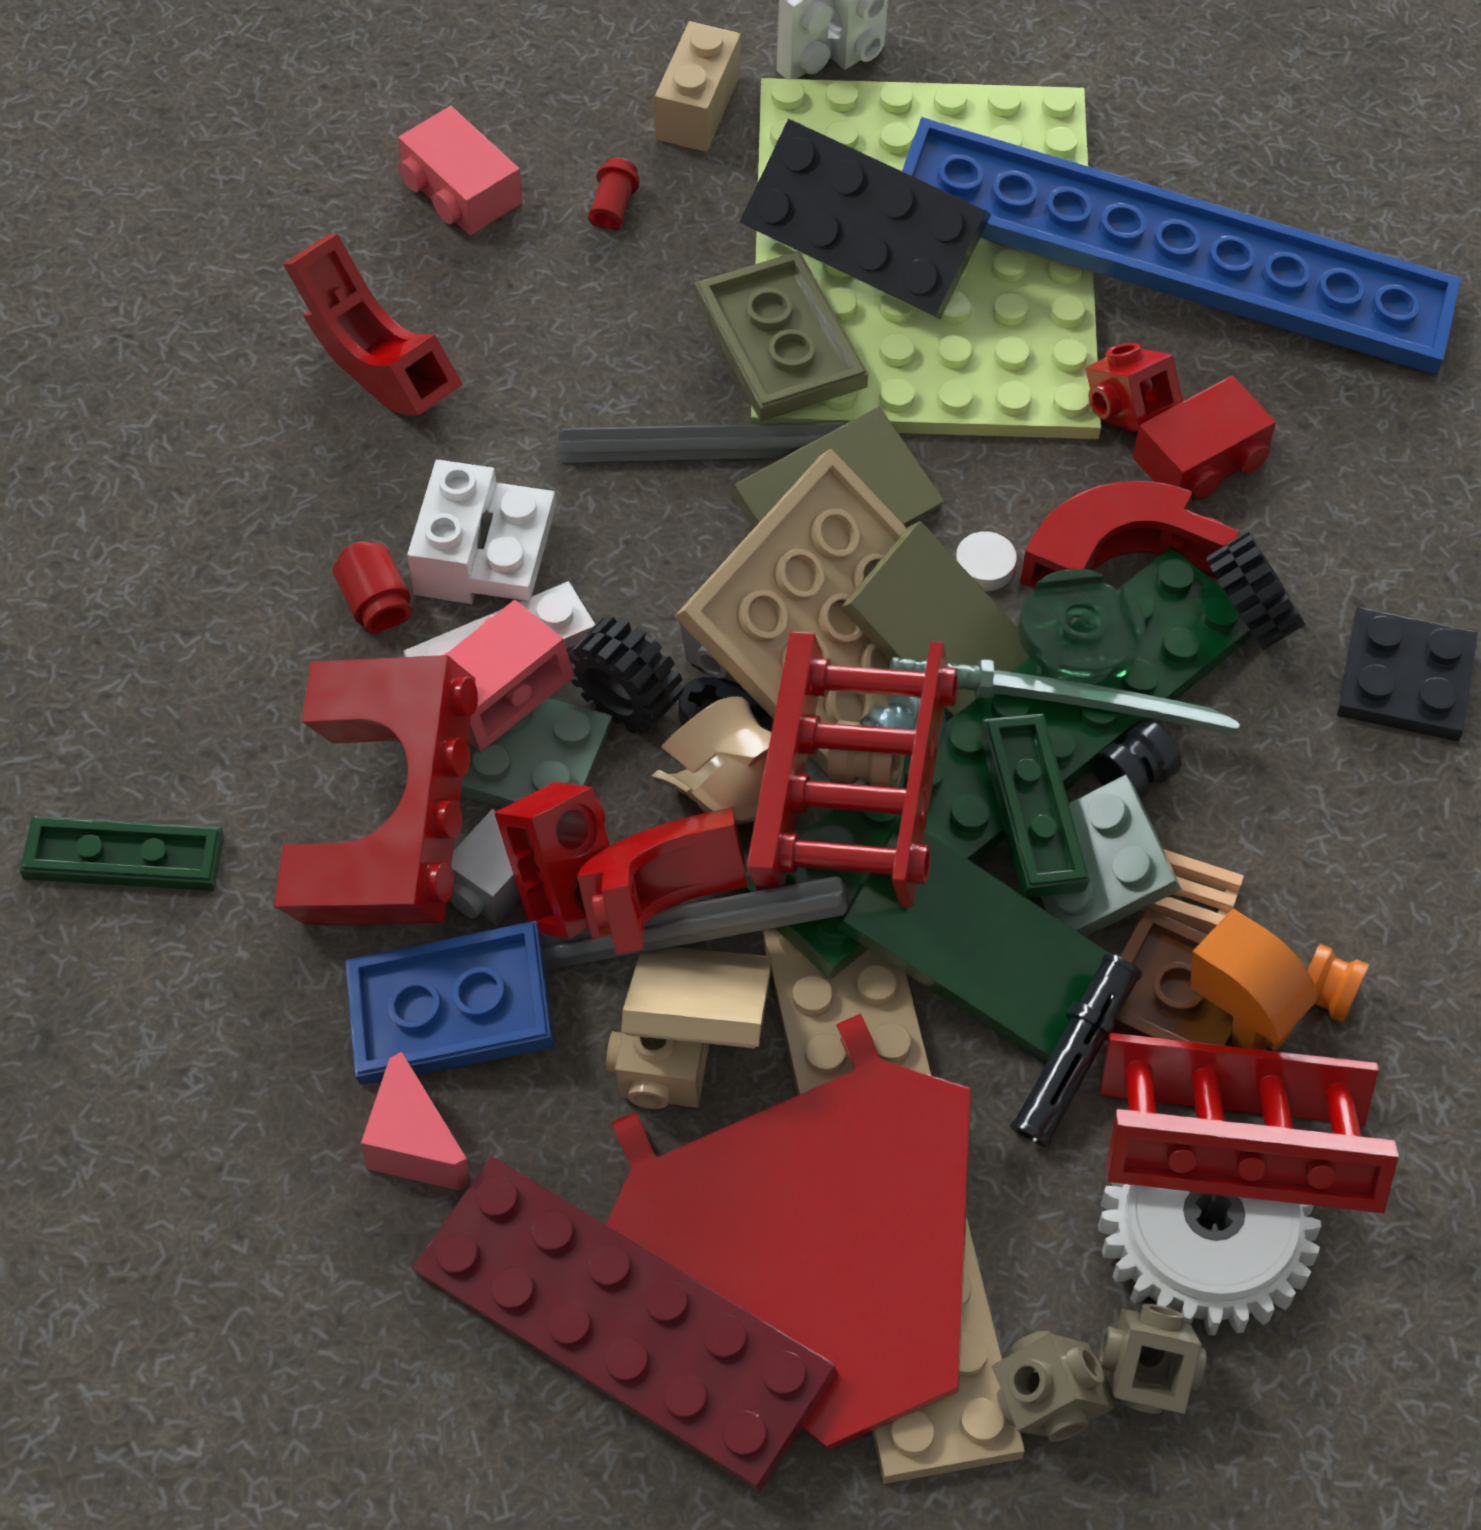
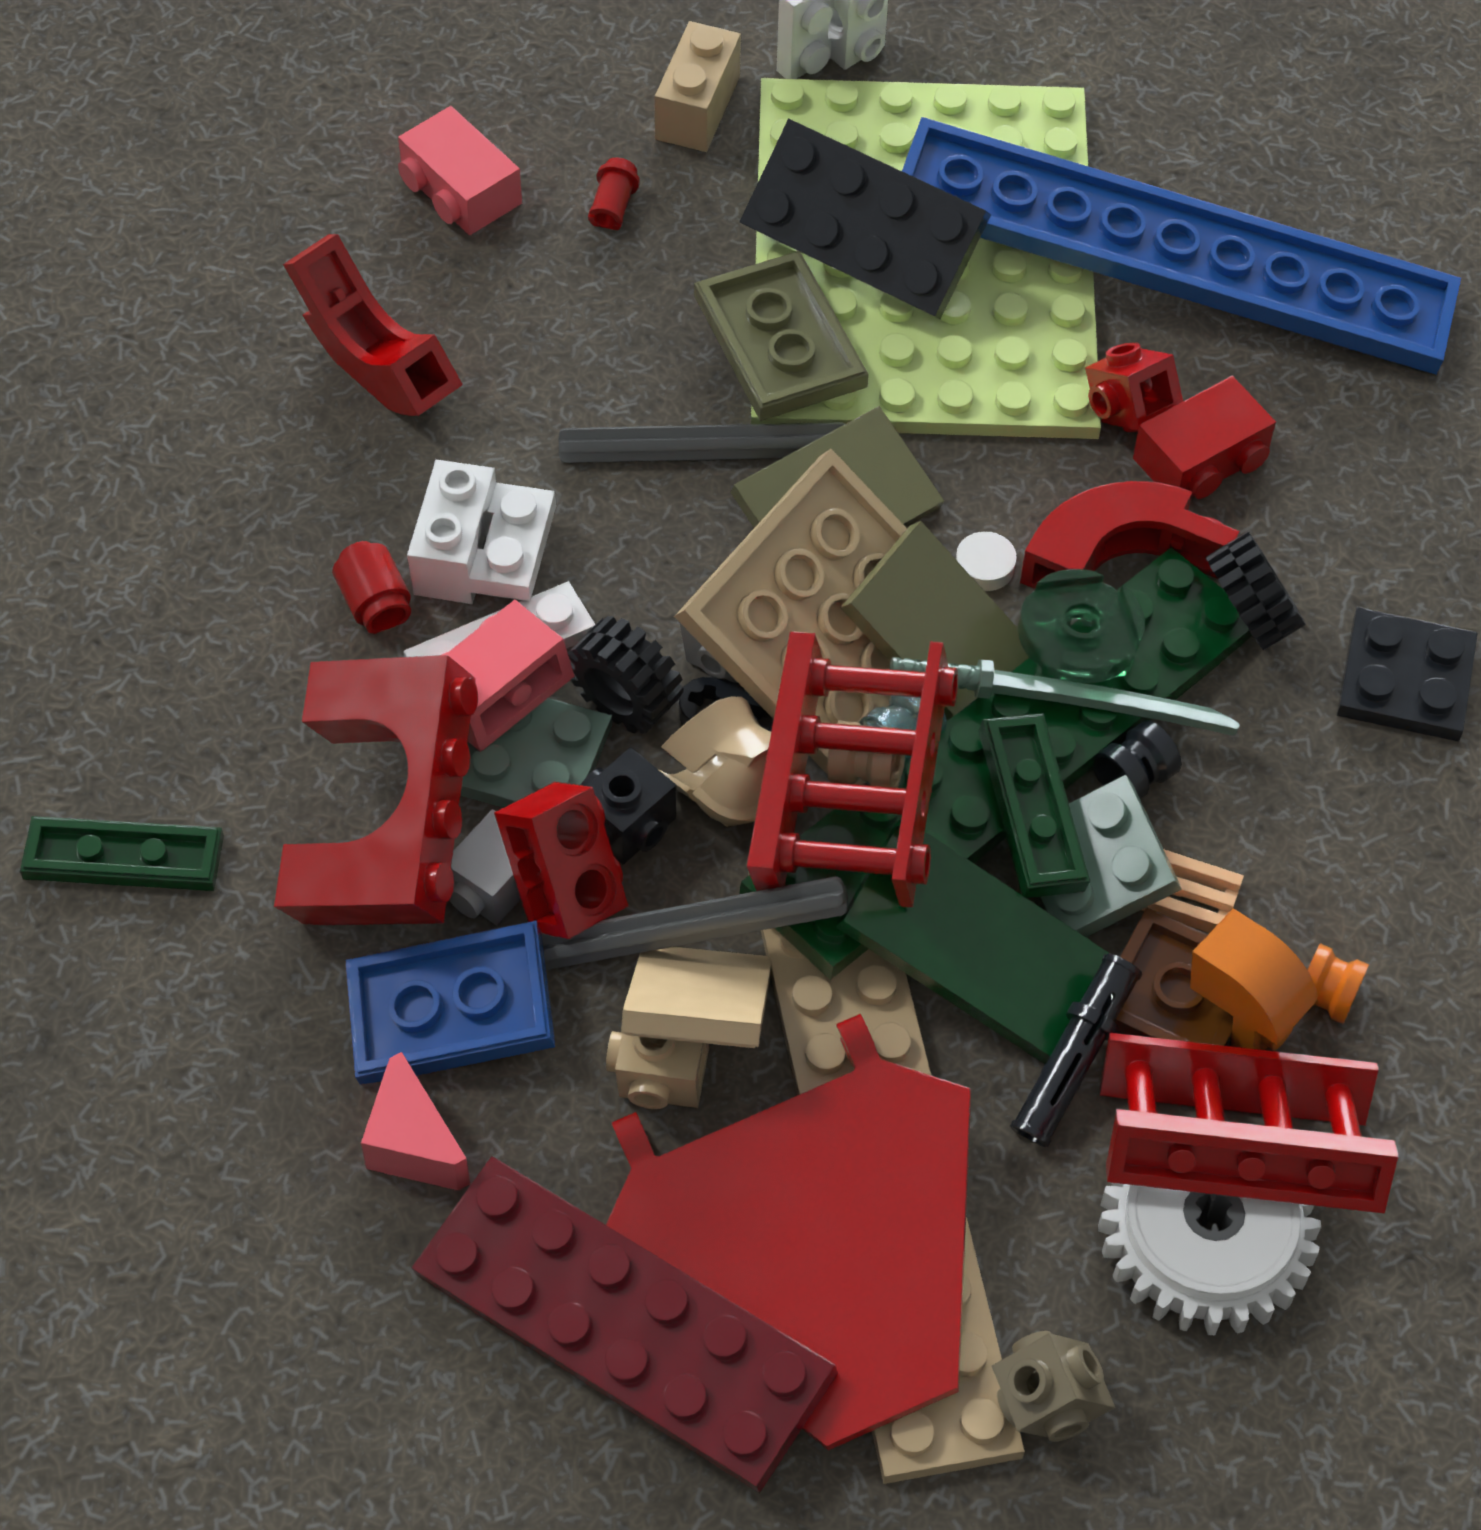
(636, 803): none -> black brick
(658, 870): red arch -> none
(1160, 1381): dark tan brick -> none

